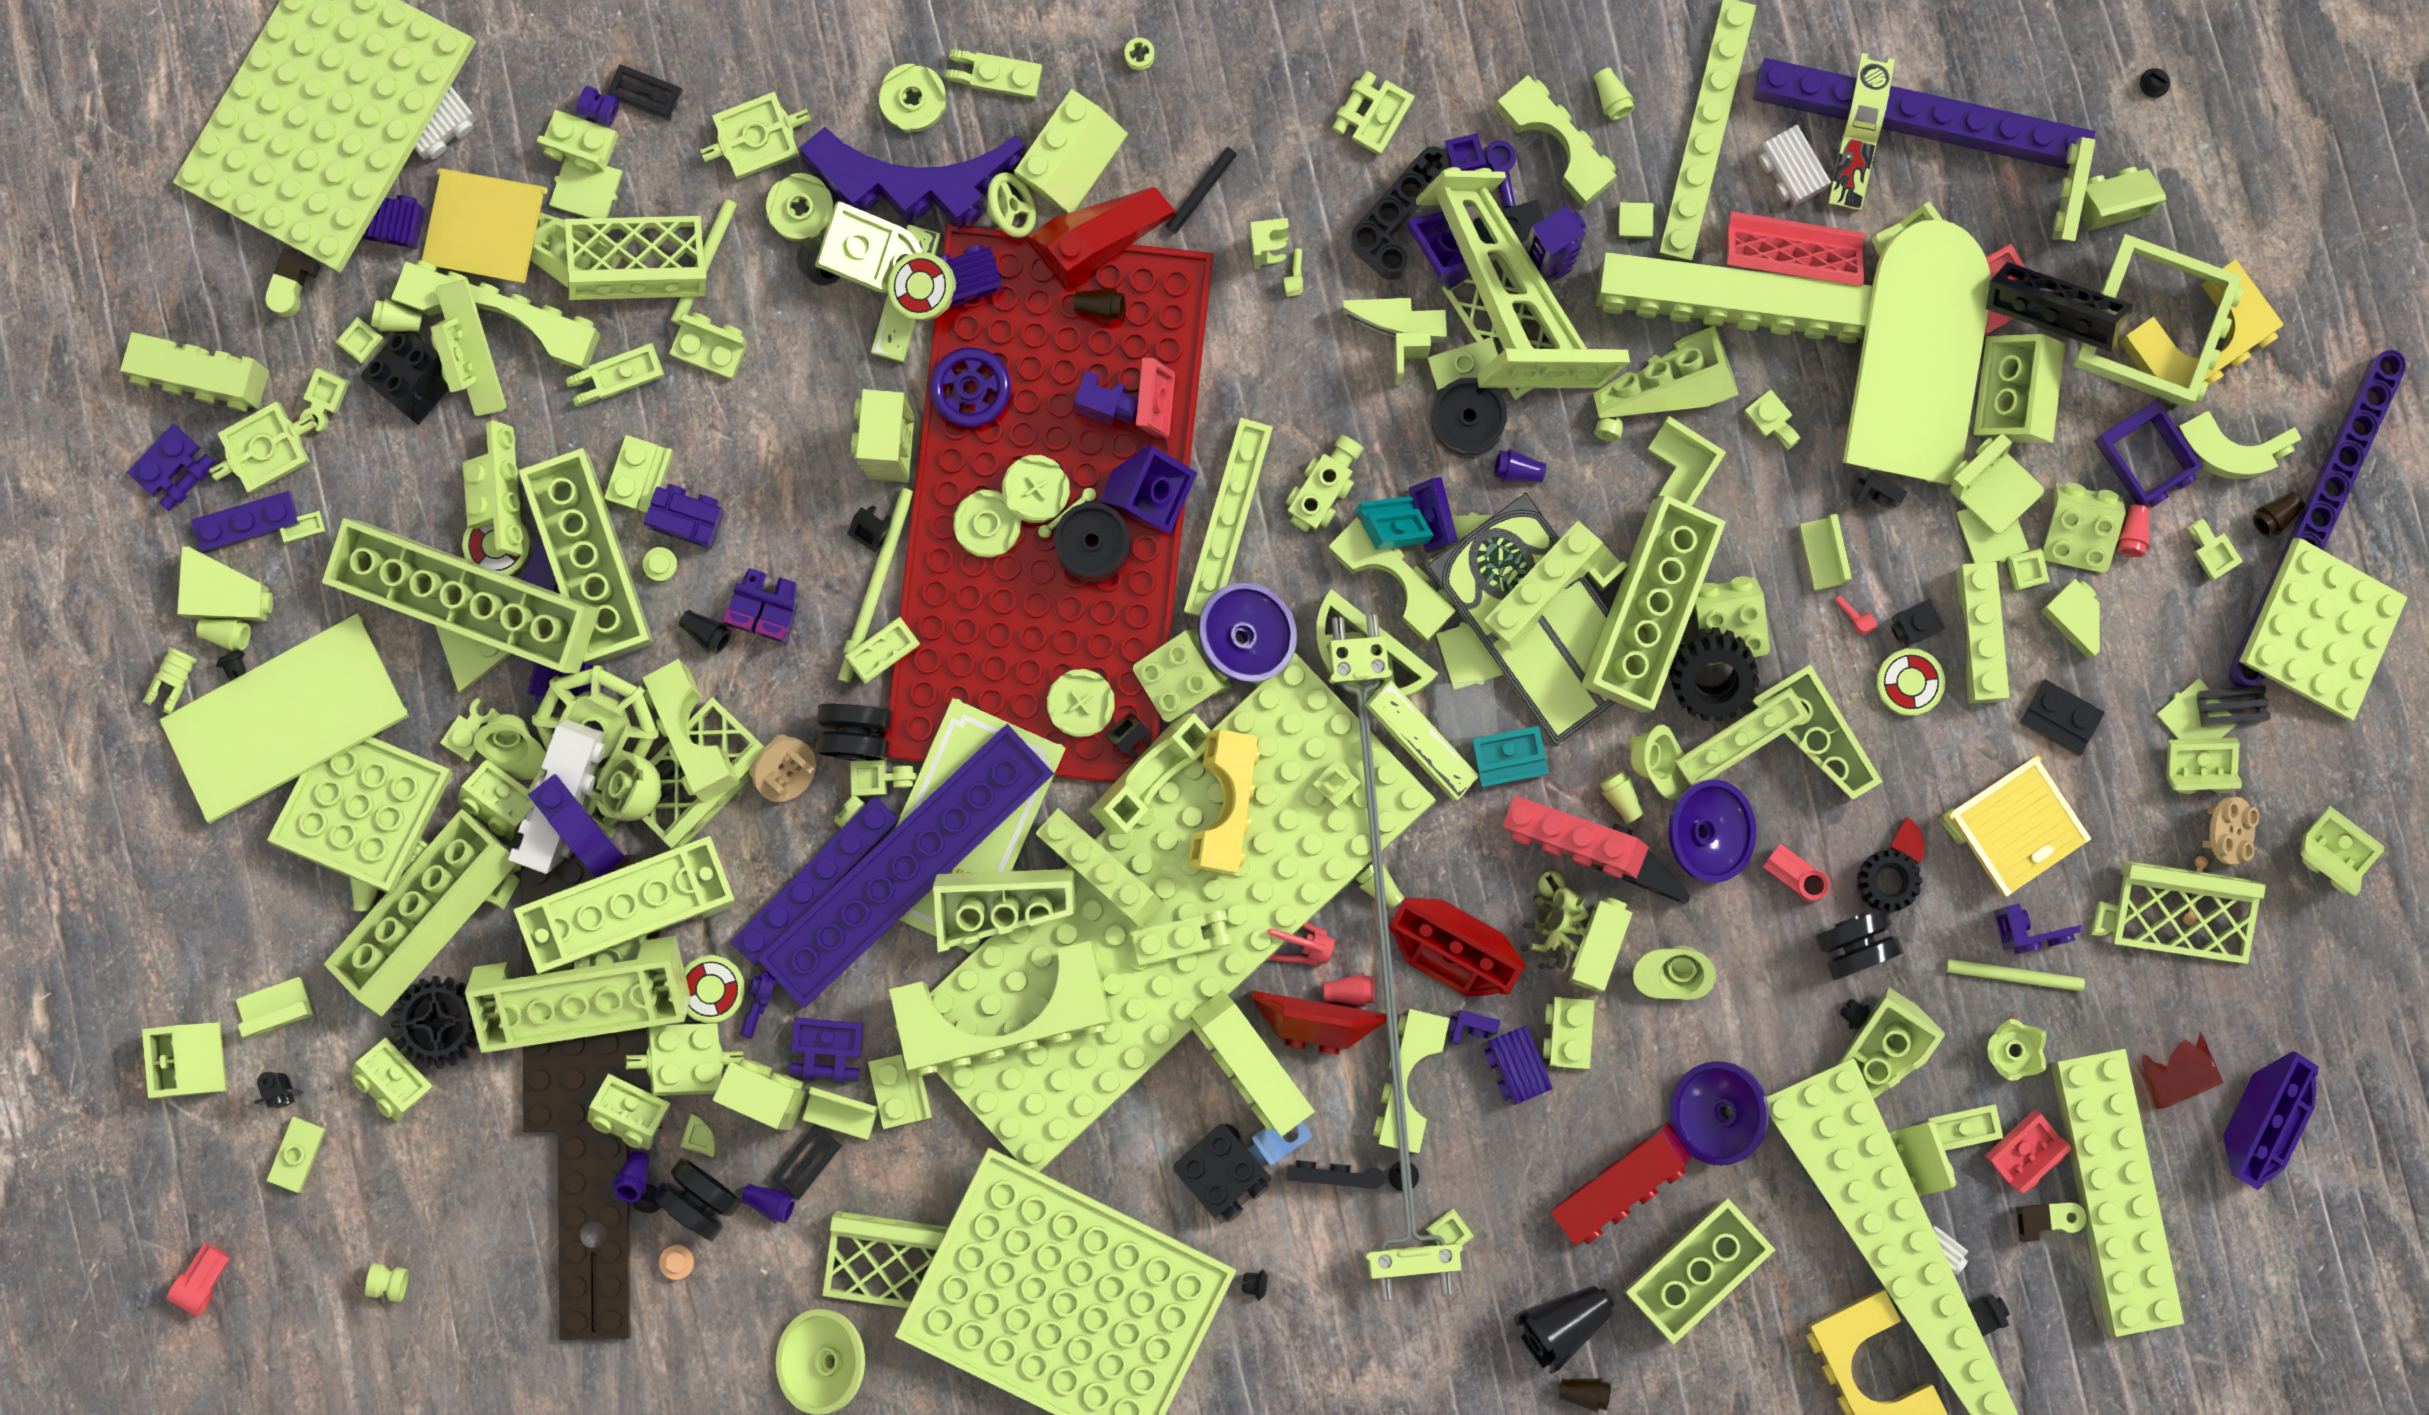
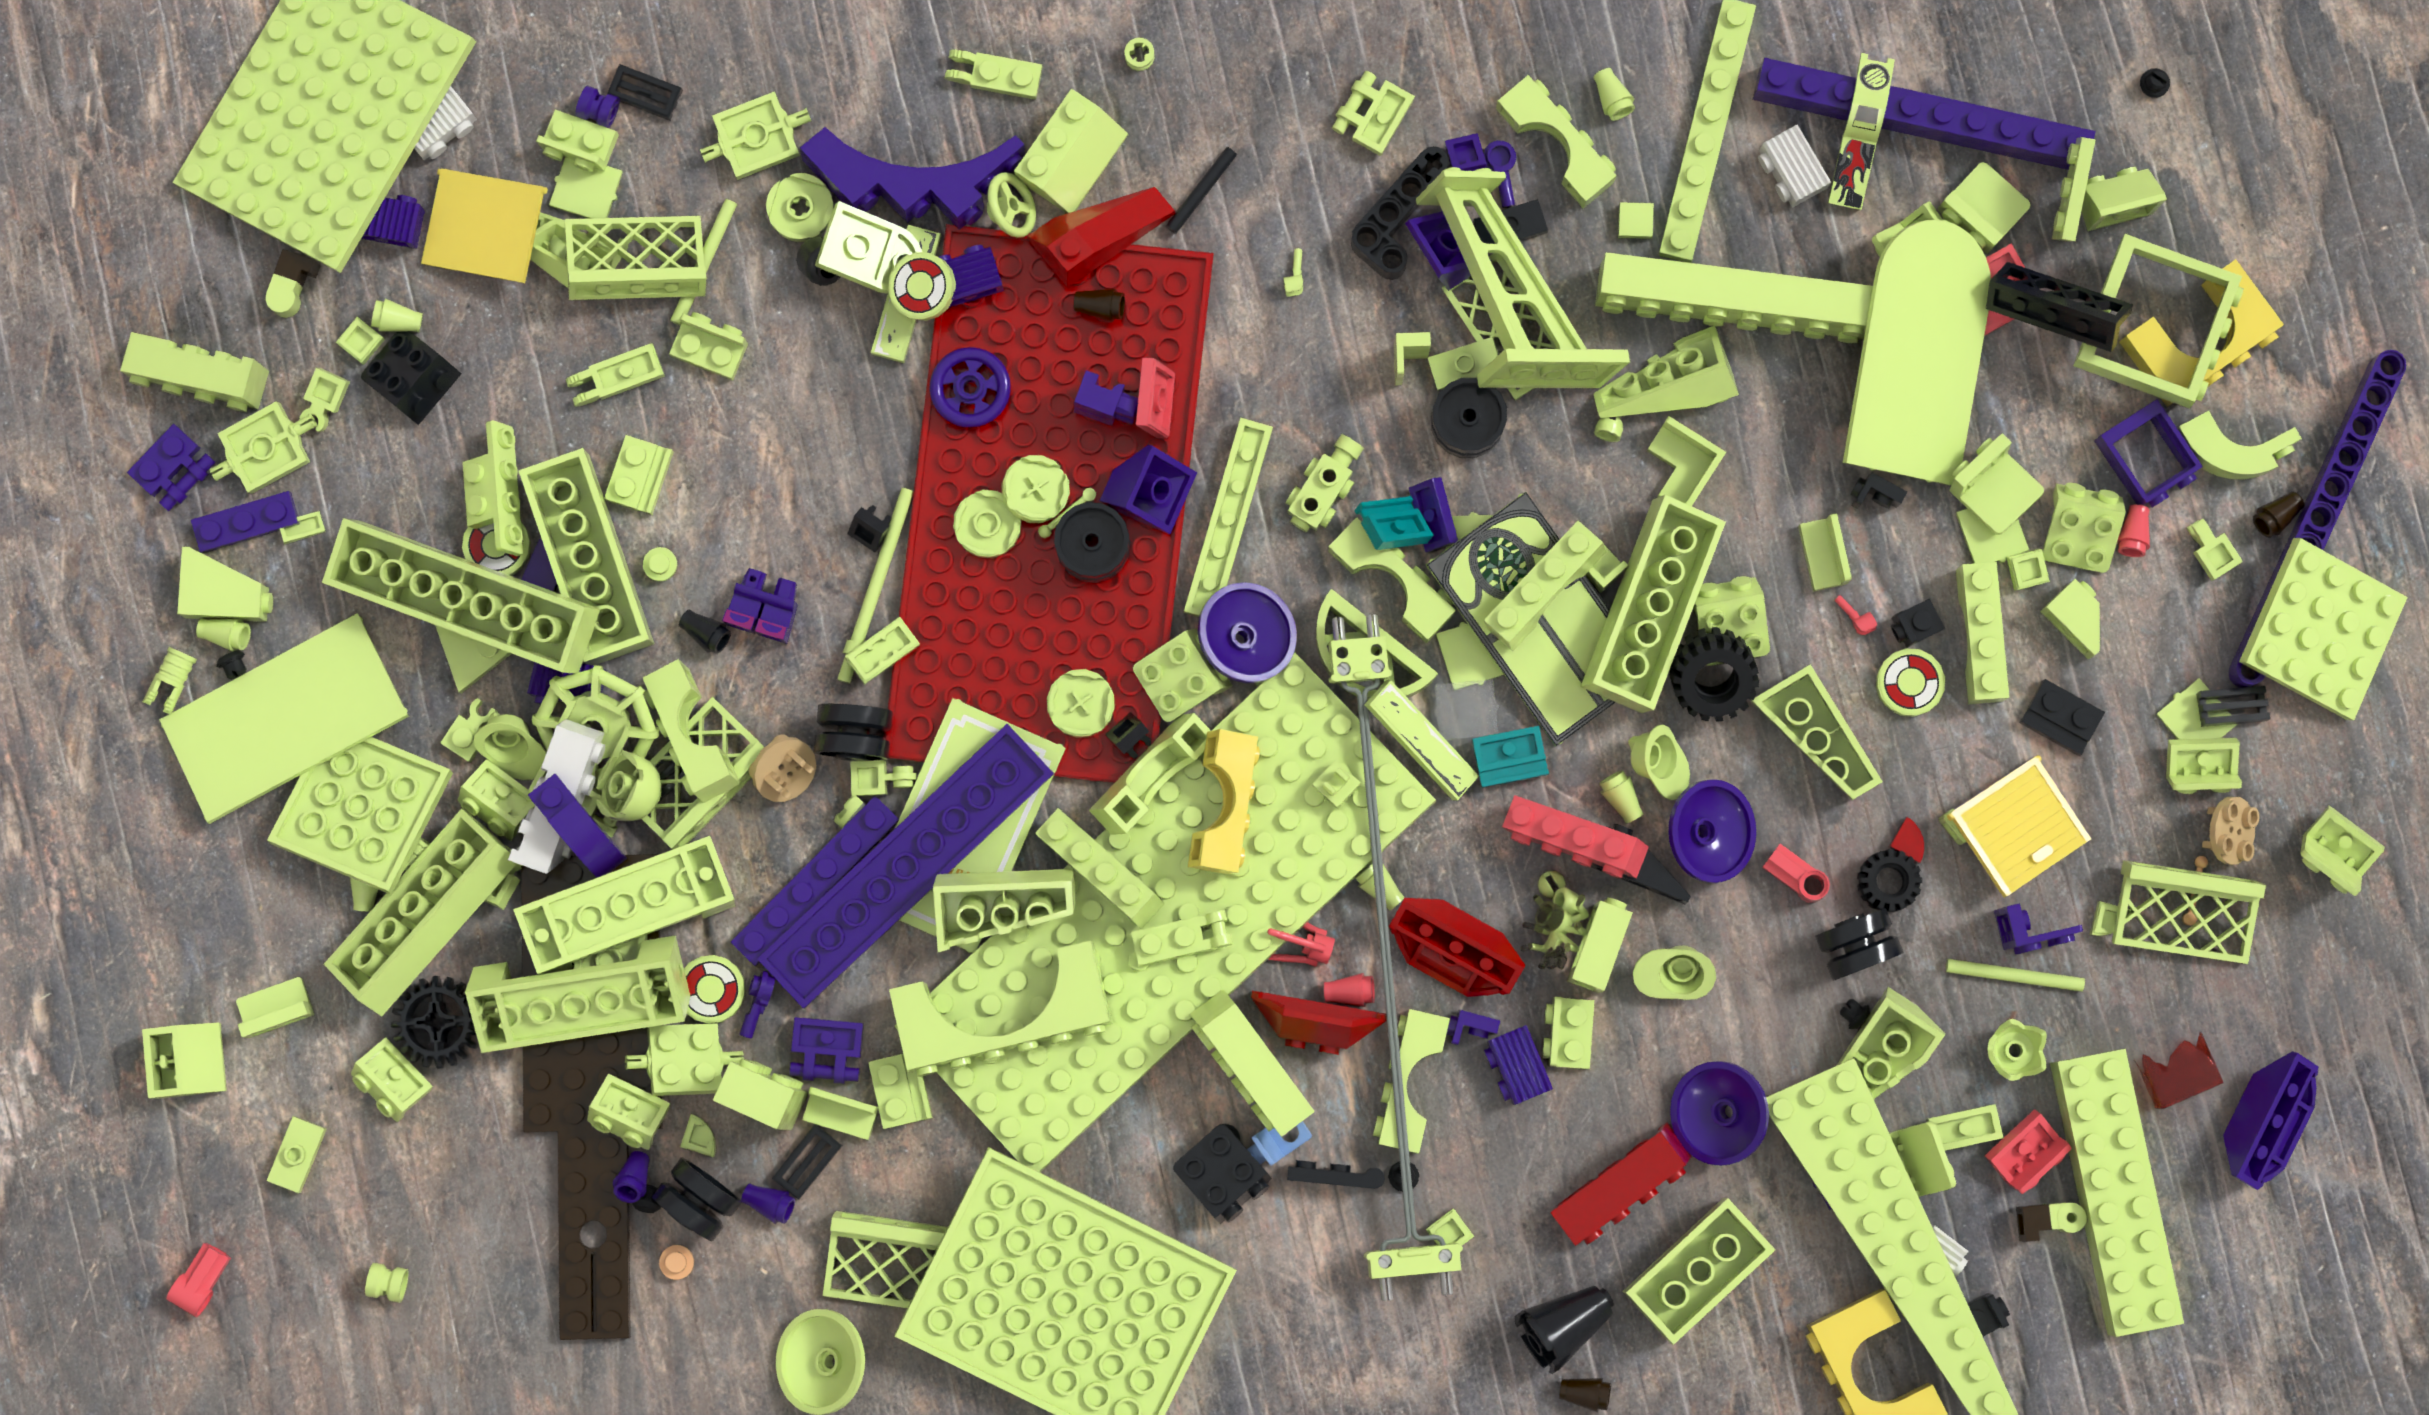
(276, 1090): black hinge -> none
(465, 350): yellowish green bracket -> none
(564, 339): yellowish green arch -> none
(684, 516): dark purple brick -> none
(884, 435): yellowish green brick -> none
(893, 94): yellowish green plate -> none
(1257, 1284): black piece -> none
(1268, 237): yellowish green hinge -> none
(1396, 316): yellowish green slope -> none
(1517, 467): dark purple cone -> none
(1556, 243): dark purple brick -> none
(1743, 737): yellowish green tile -> none
(1770, 417): yellowish green plate -> none
(1793, 247): coral fence -> none
(1984, 206): none -> yellowish green bracket
(2019, 388): yellowish green slope -> none

